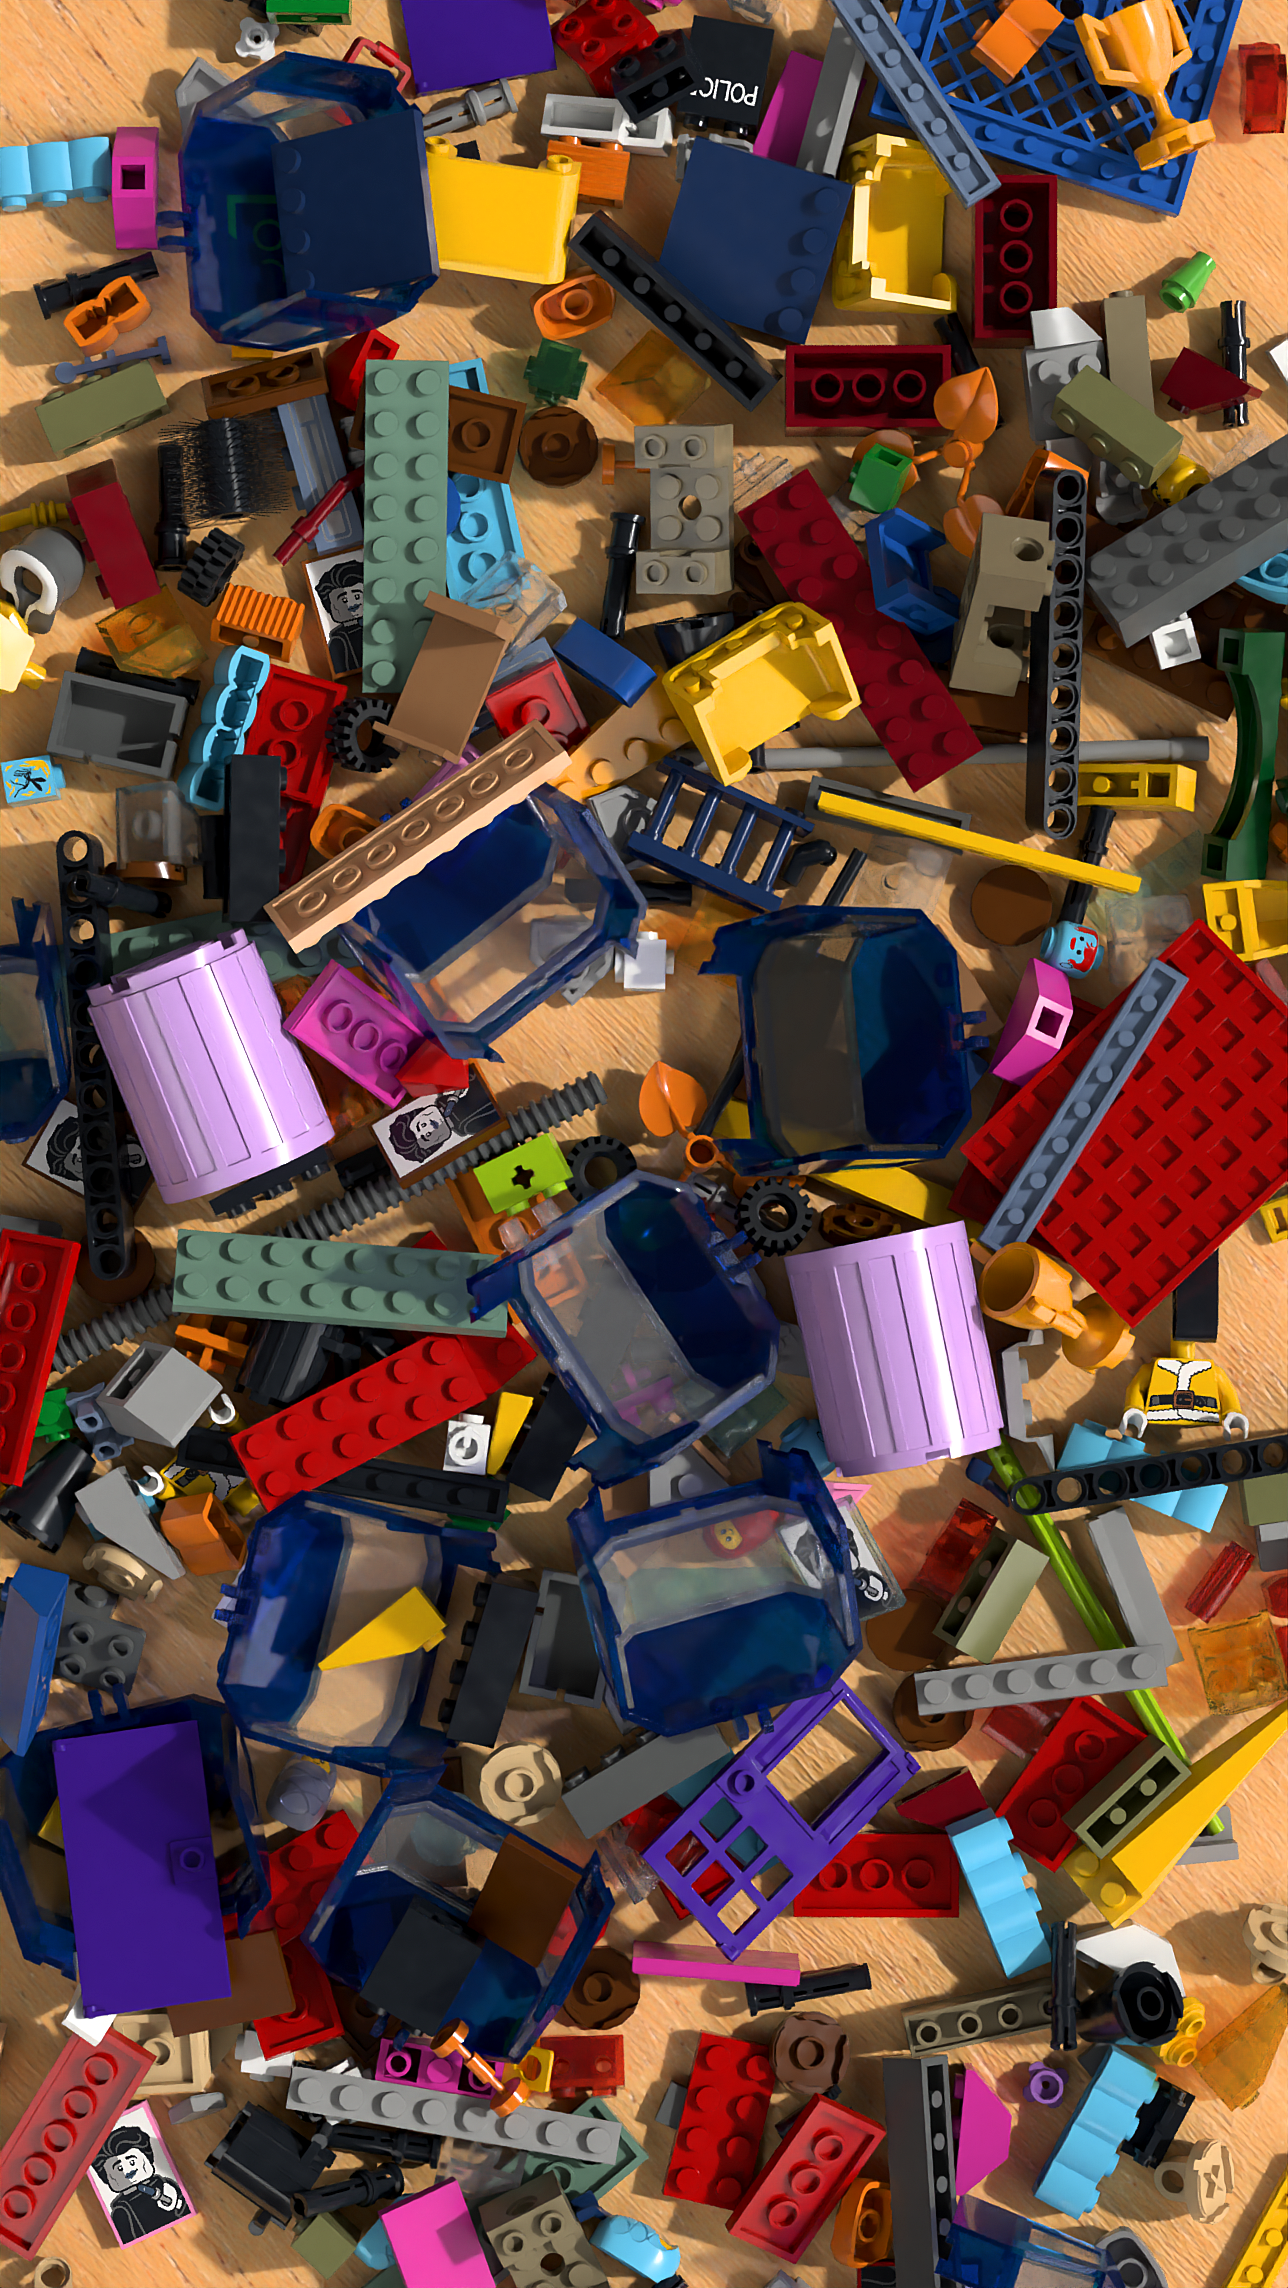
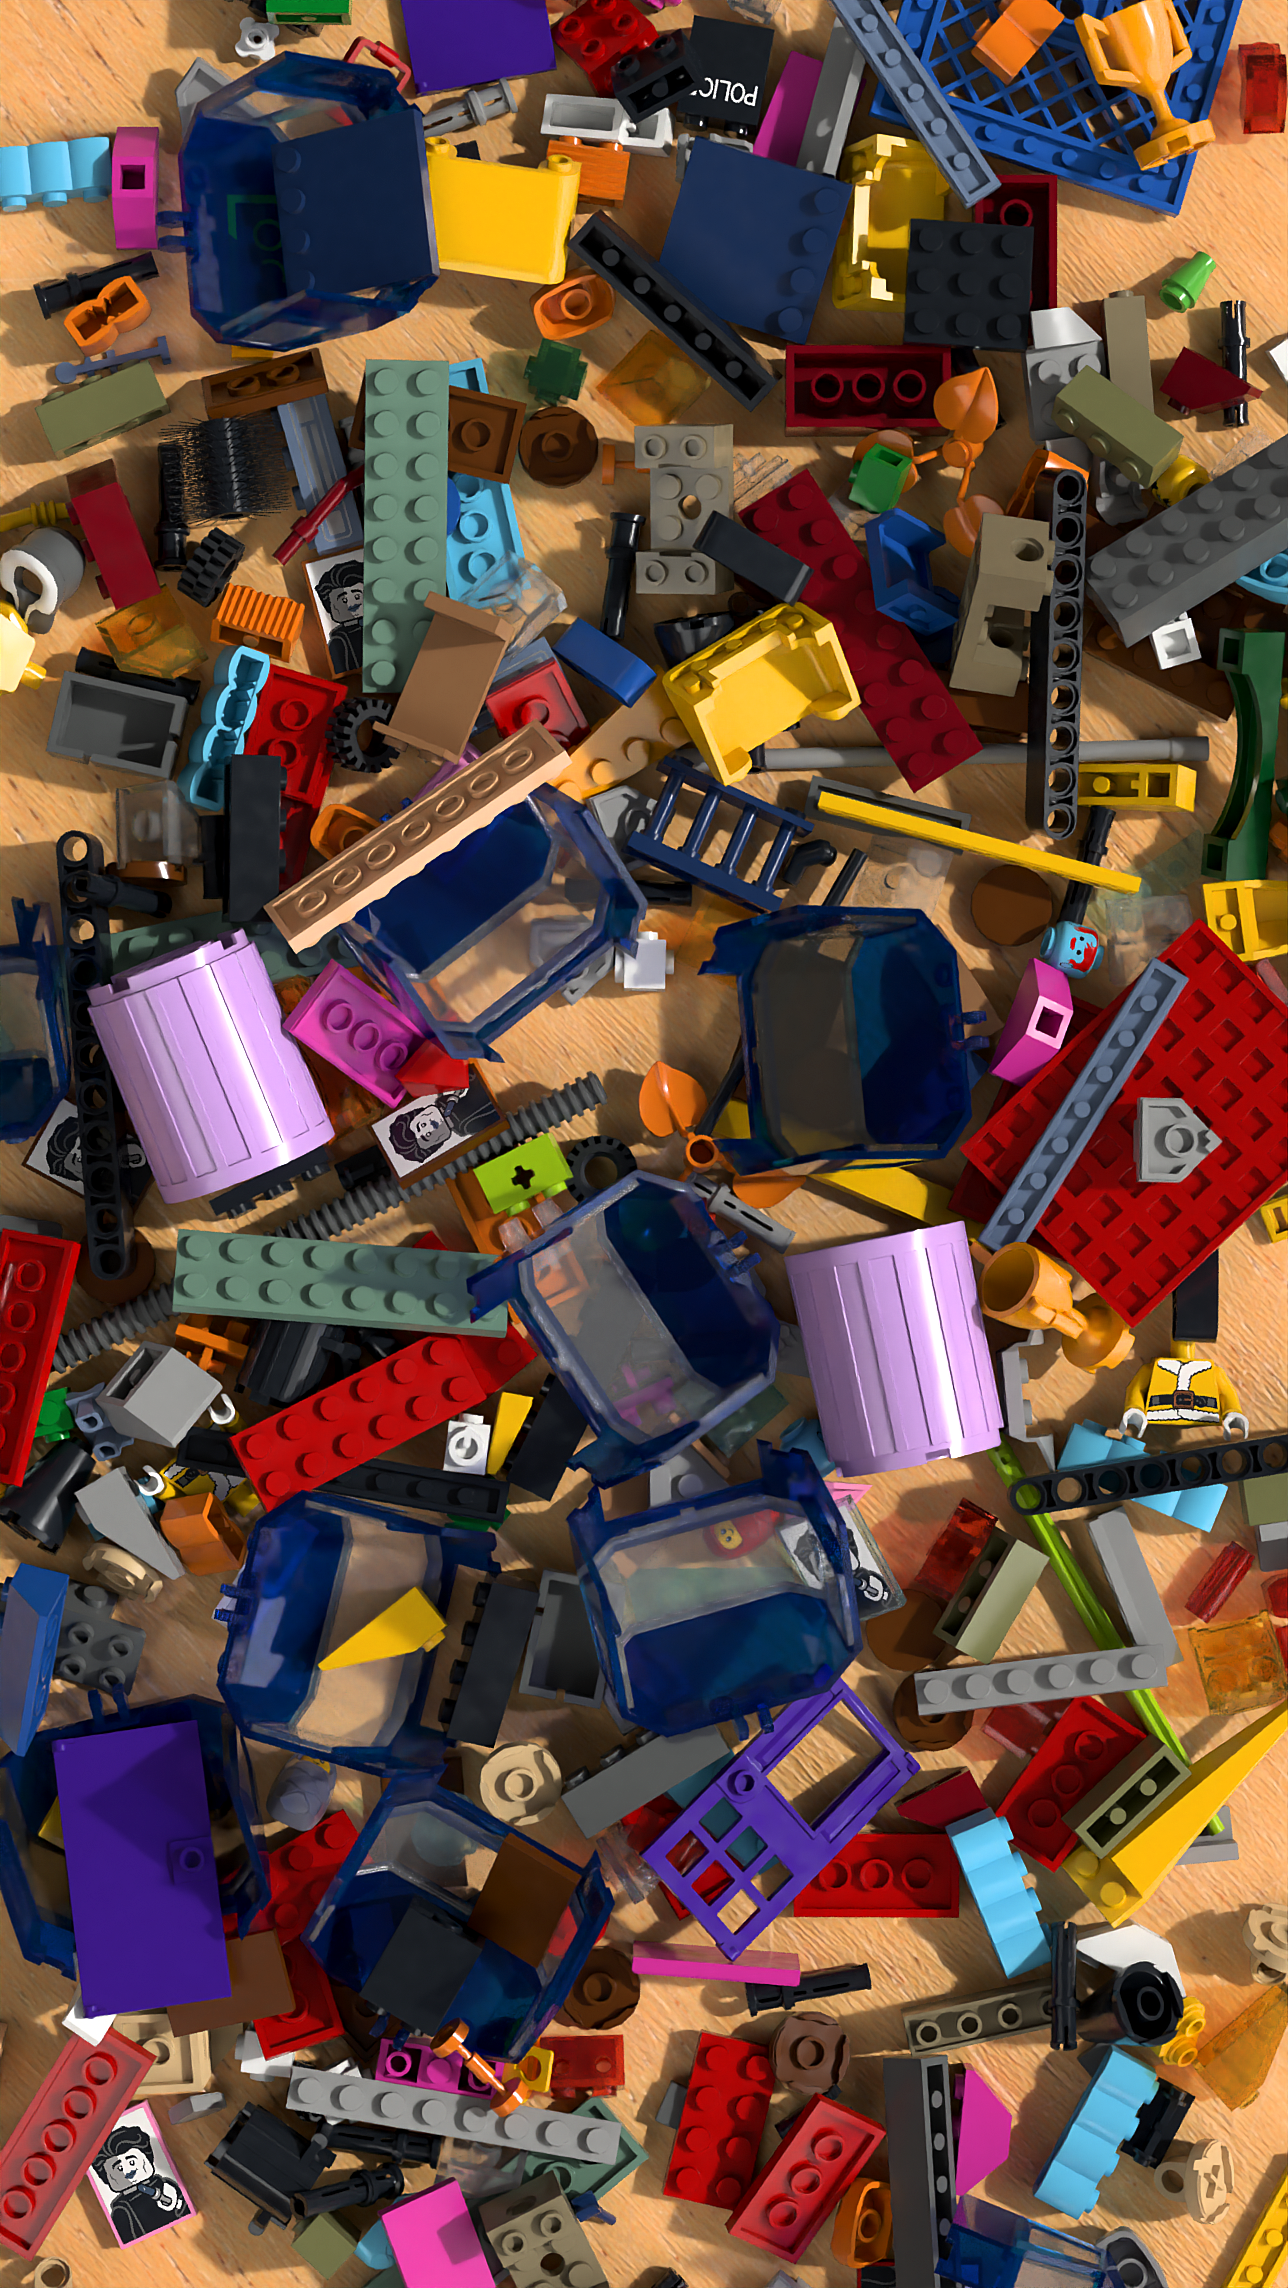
(32, 780): medium azure brick -> none
(348, 364): red slope -> none
(636, 2247): medium azure piece -> none
(753, 558): none -> black beam
(790, 1200): black tyre -> none
(855, 1224): reddish brown tile -> none
(968, 285): none -> black plate
(979, 1472): dark blue hand -> none
(1050, 2095): medium lavender plate -> none
(1169, 1140): none -> light grey plate

